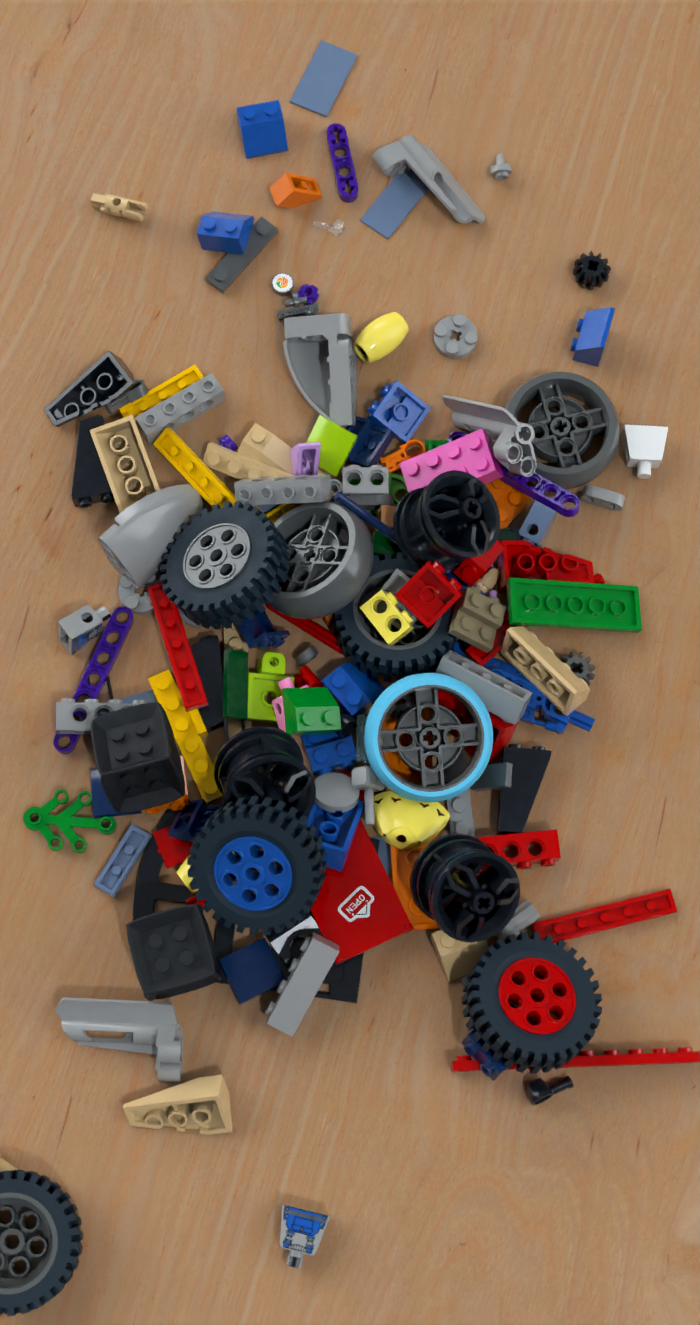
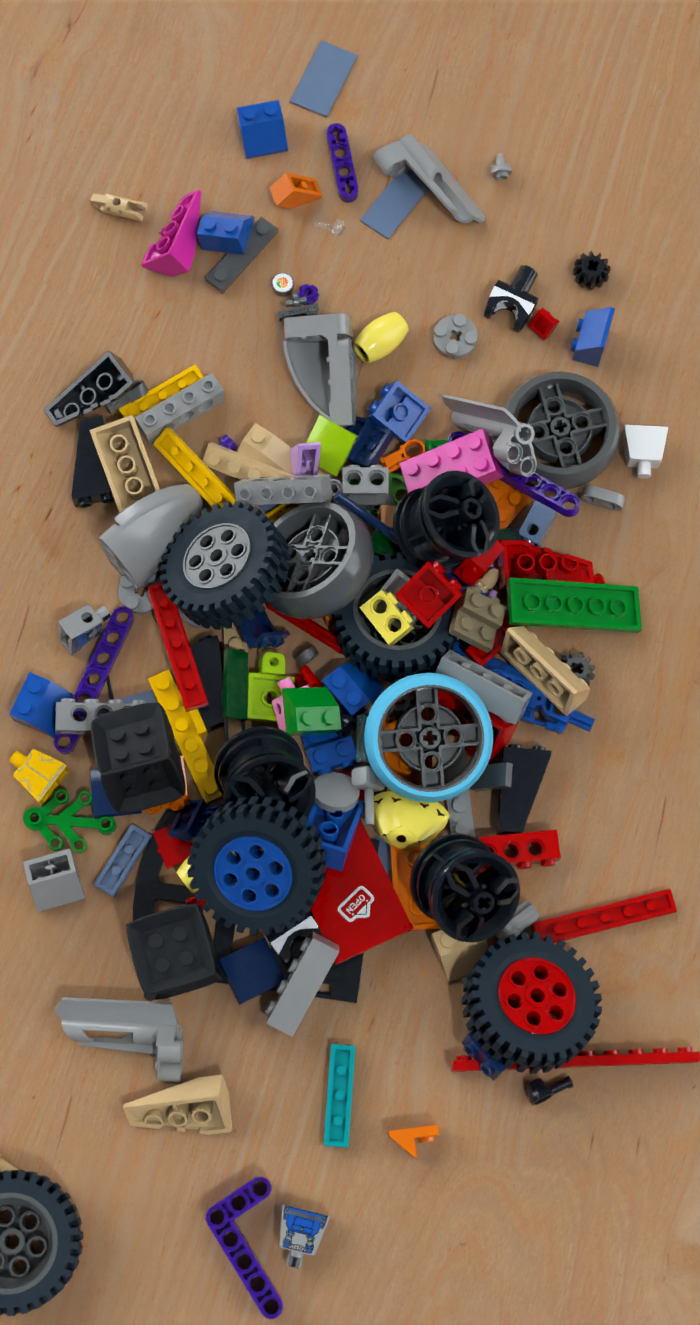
(37, 704): none -> blue slope
(38, 773): none -> yellow torso
(54, 880): none -> light grey slope
(178, 241): none -> dark pink wedge
(242, 1246): none -> dark purple beam
(339, 1095): none -> teal plate
(406, 1137): none -> orange slope
(514, 297): none -> black connector
(543, 324): none -> red tile

